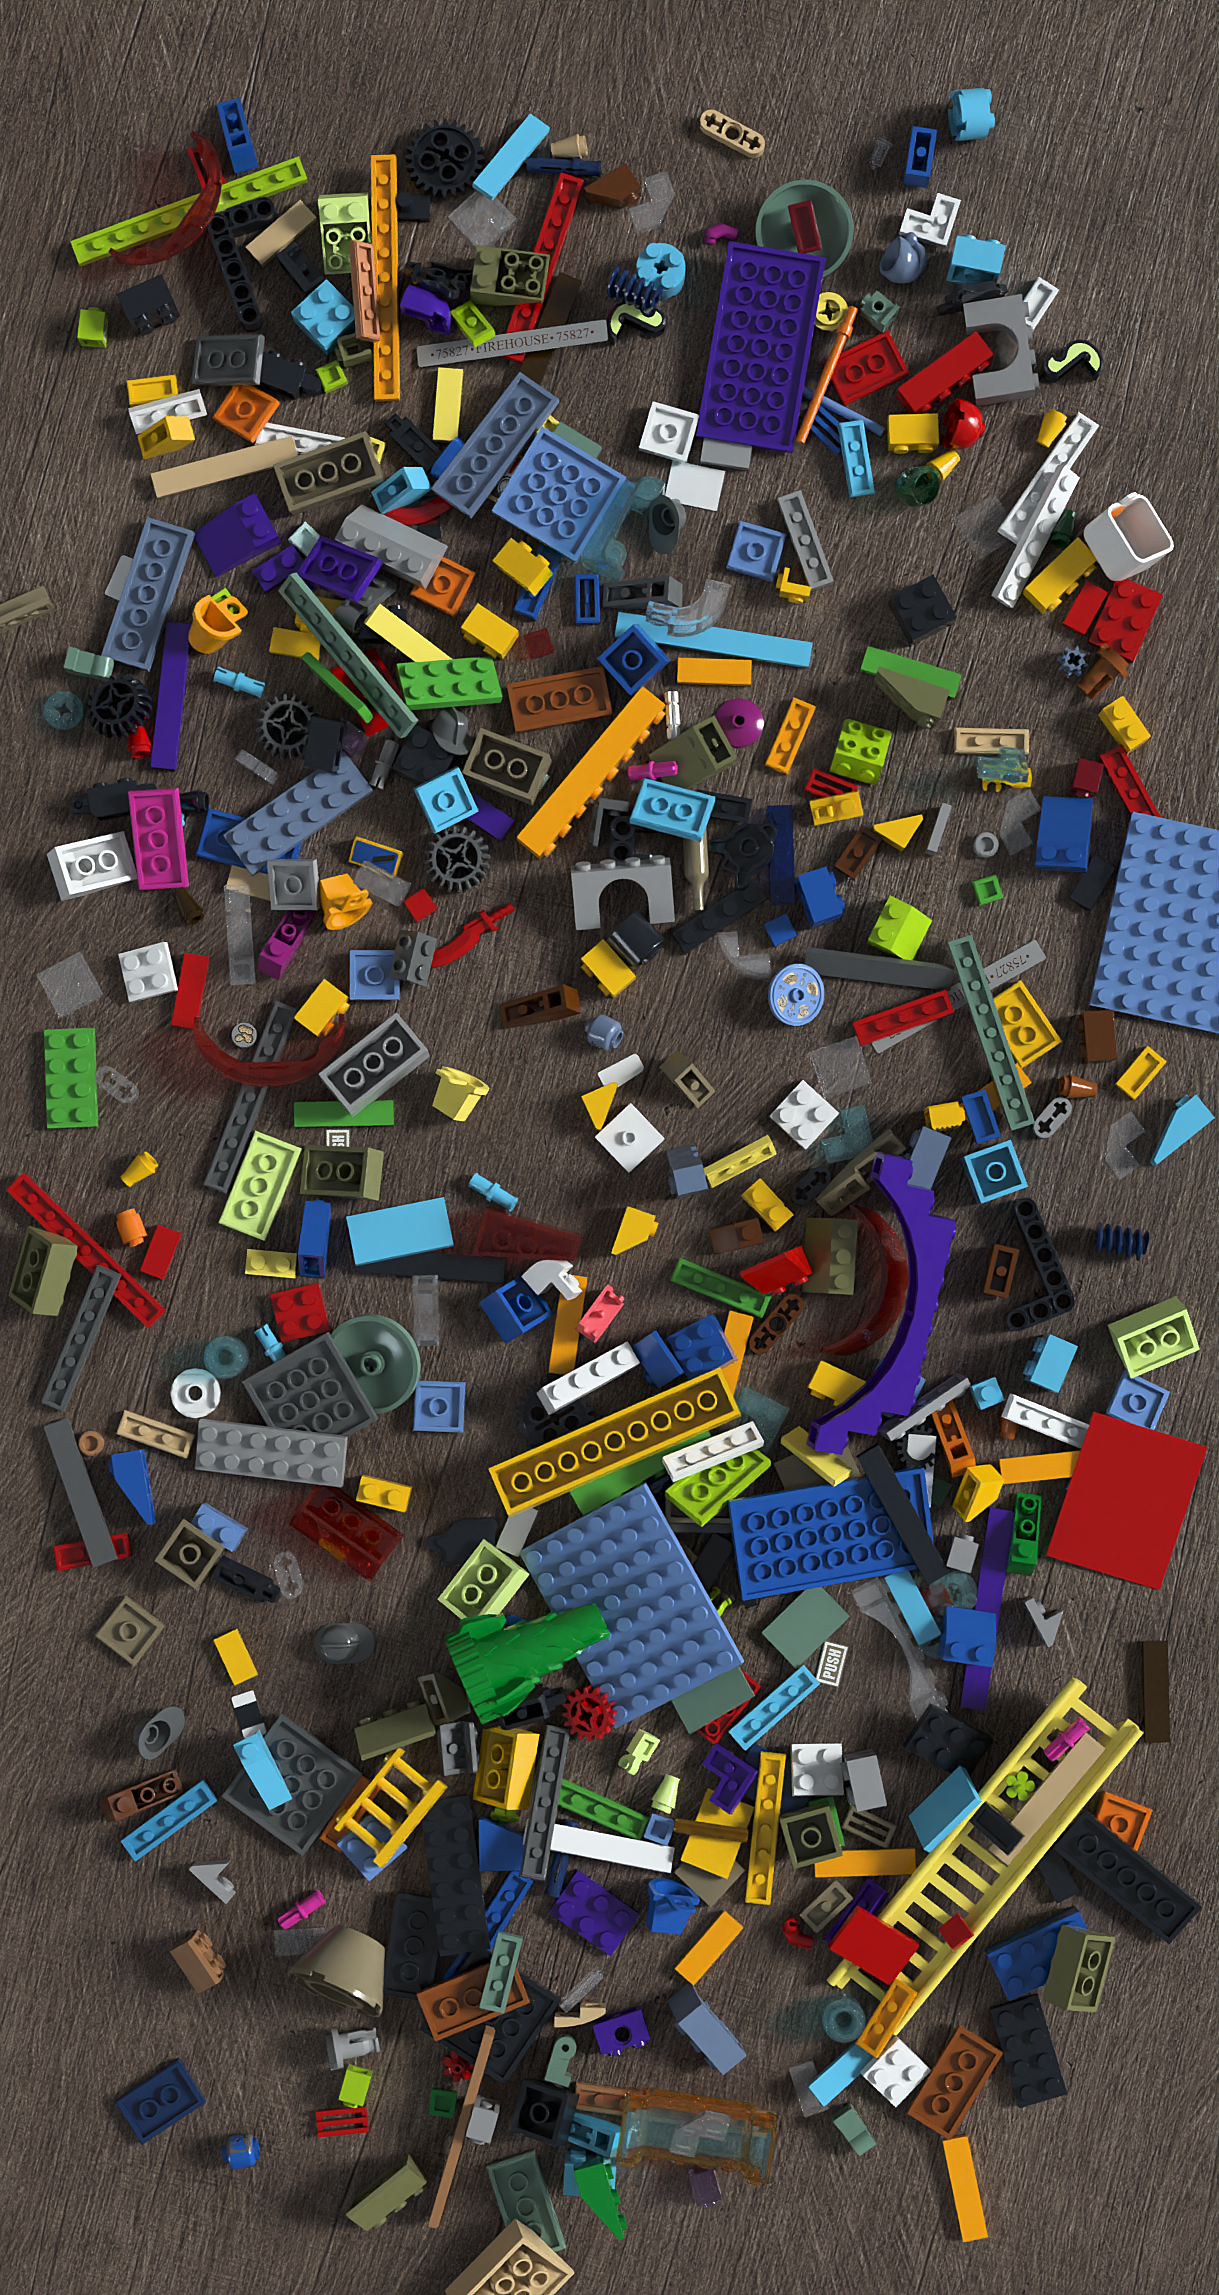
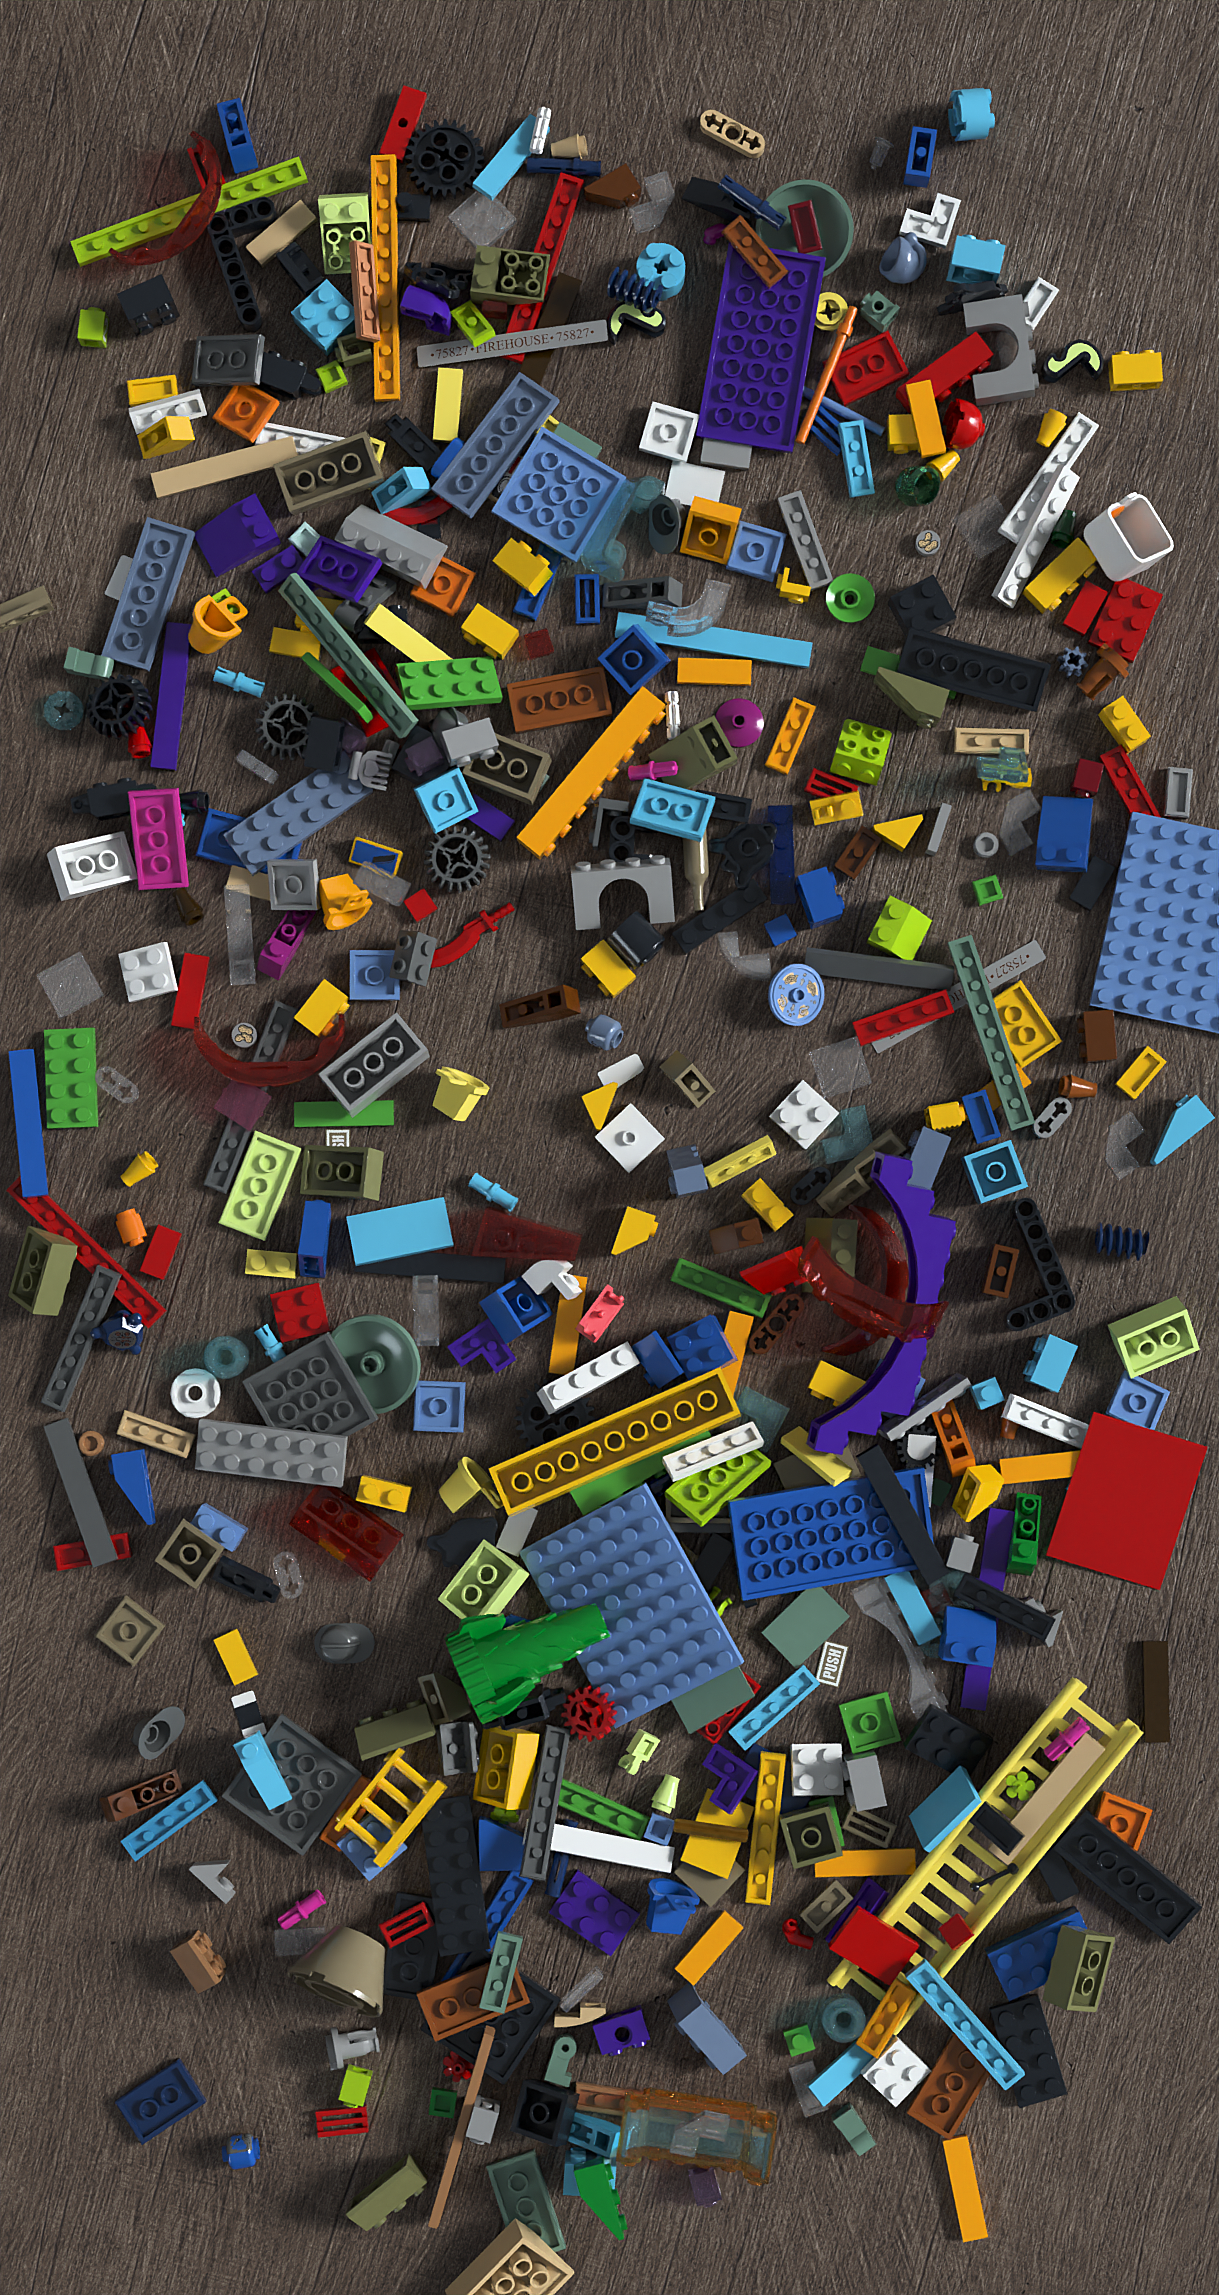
(28, 1123): none -> blue tile
(121, 1331): none -> dark blue rock
(242, 1103): none -> clear pink piece
(367, 768): none -> light grey piece
(406, 112): none -> red tile
(423, 756): none -> clear purple brick
(426, 1914): none -> red tile
(466, 1484): none -> light yellow container
(469, 742): none -> light grey brick
(482, 1340): none -> dark purple plate
(495, 310): none -> clear red tile
(540, 130): none -> white axle
(710, 198): none -> black slope
(710, 530): none -> light orange slope
(750, 201): none -> dark blue pin
(754, 251): none -> dark orange tile
(799, 2039): none -> bright green plate
(858, 589): none -> bright green dish
(863, 1305): none -> clear red windscreen
(869, 1722): none -> bright green plate
(925, 418): none -> light orange tile
(927, 543): none -> tile
(965, 2024): none -> medium azure plate
(973, 669): none -> black plate
(1004, 1606): none -> black tile
(1012, 1869): none -> black hinge
(1135, 371): none -> yellow brick
(1177, 792): none -> light grey tile

